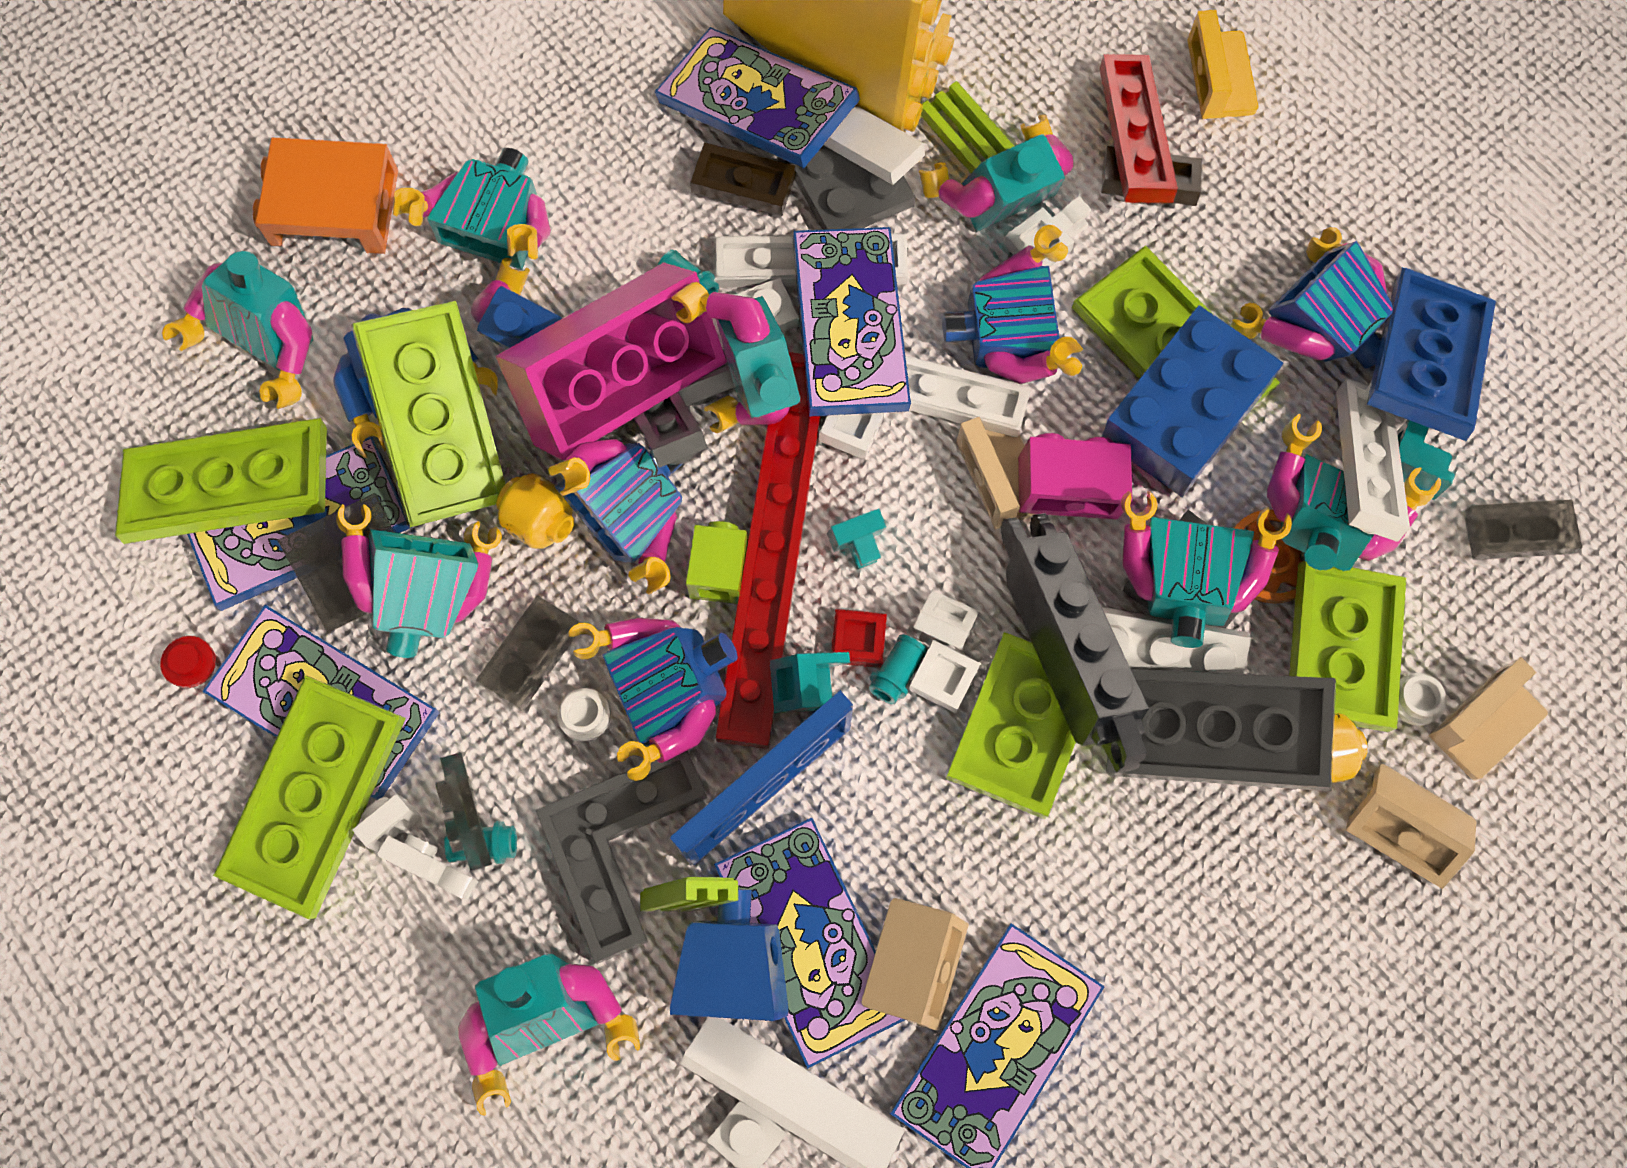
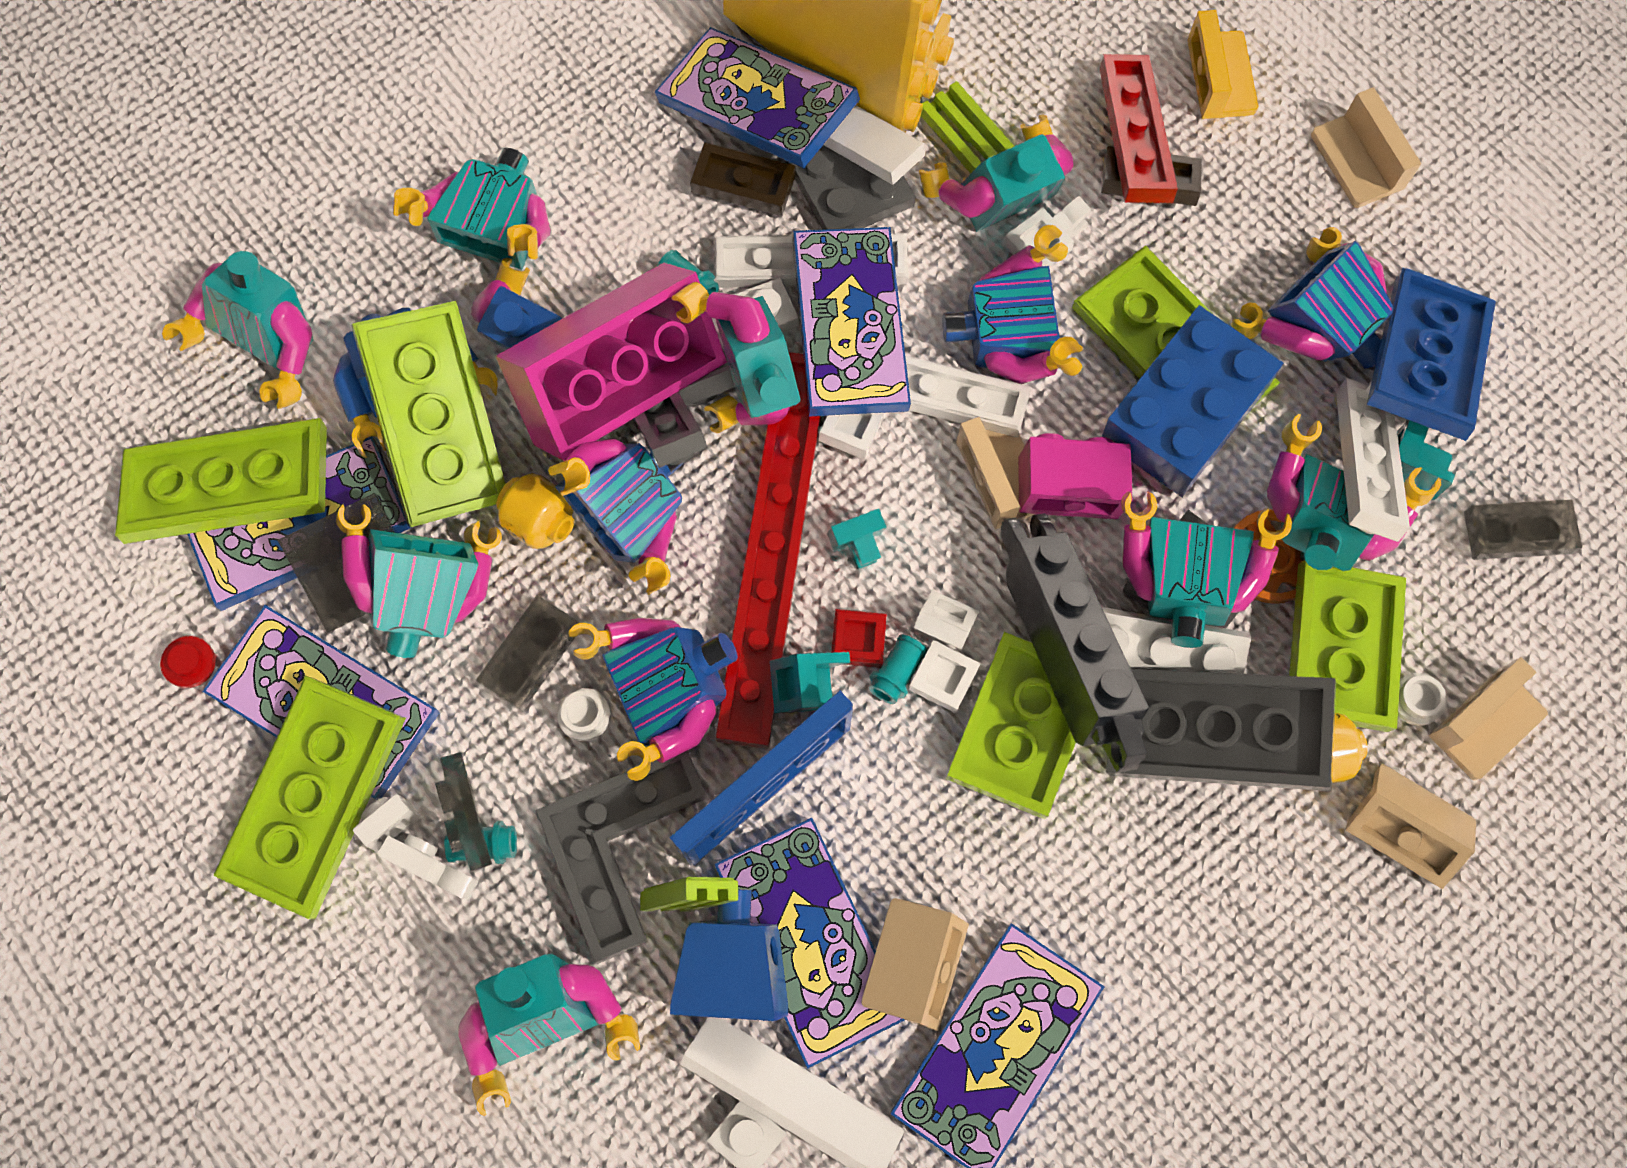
(327, 191): orange panel -> none
(717, 562): lime brick -> none
(1367, 150): none -> tan panel

